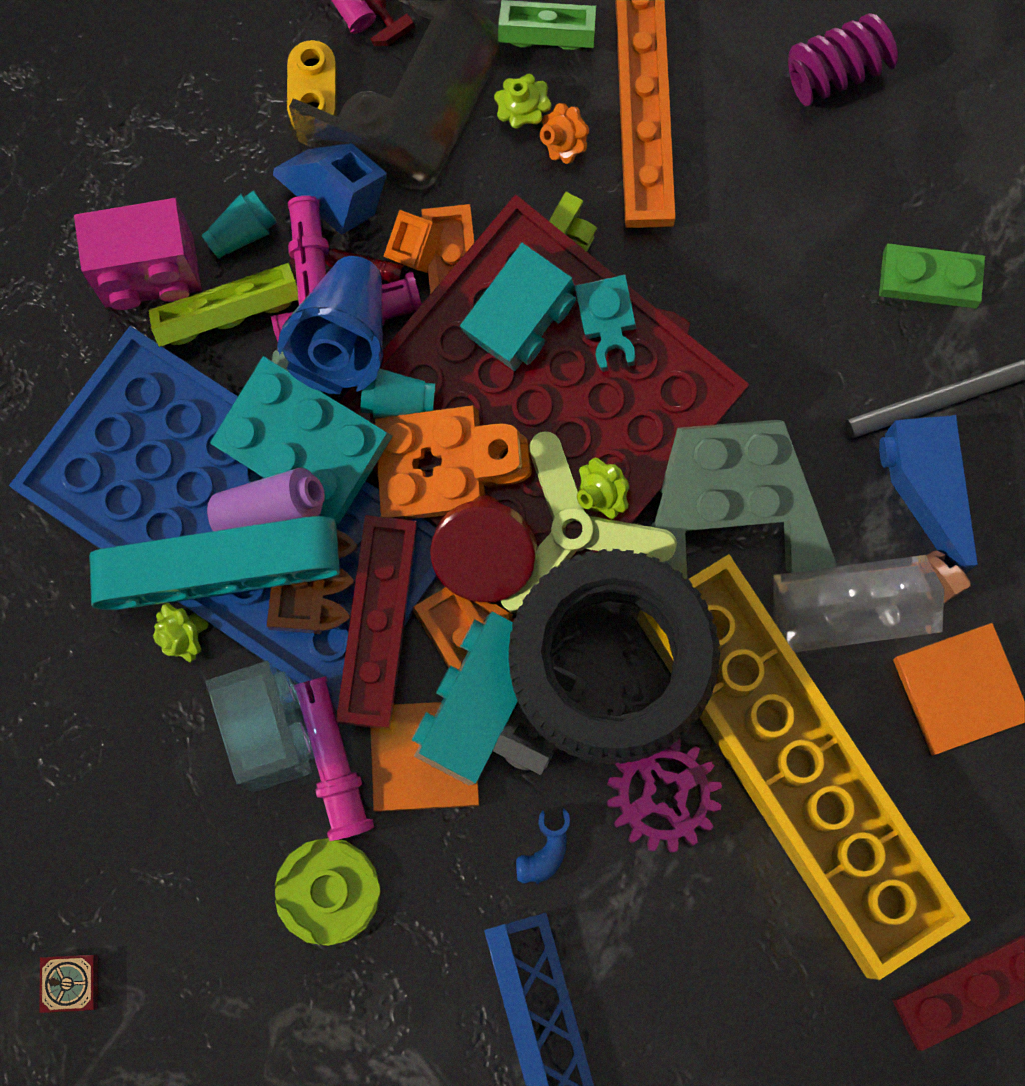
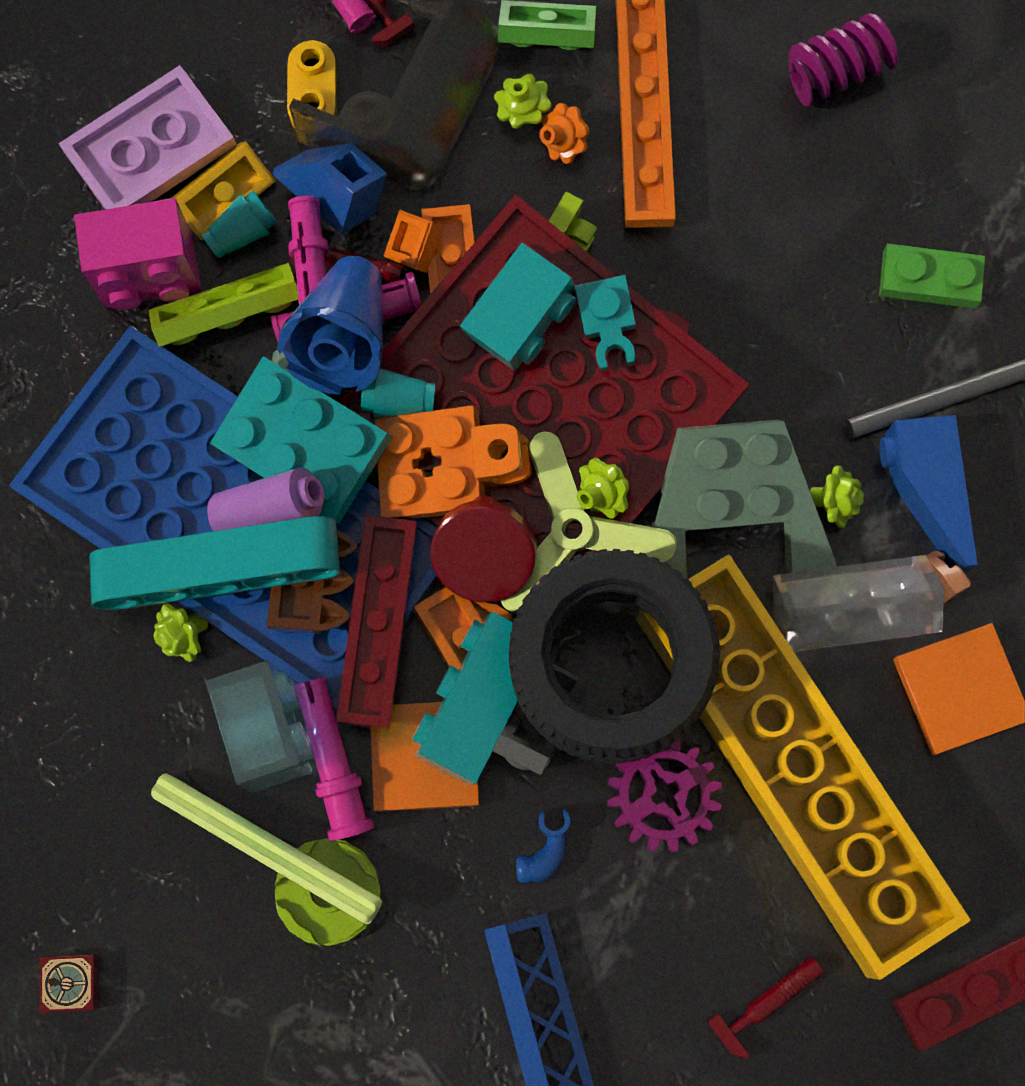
(148, 142): none -> lavender plate
(219, 185): none -> yellow slope
(267, 848): none -> yellowish green axle
(766, 1005): none -> dark red piece
(839, 496): none -> lime plant

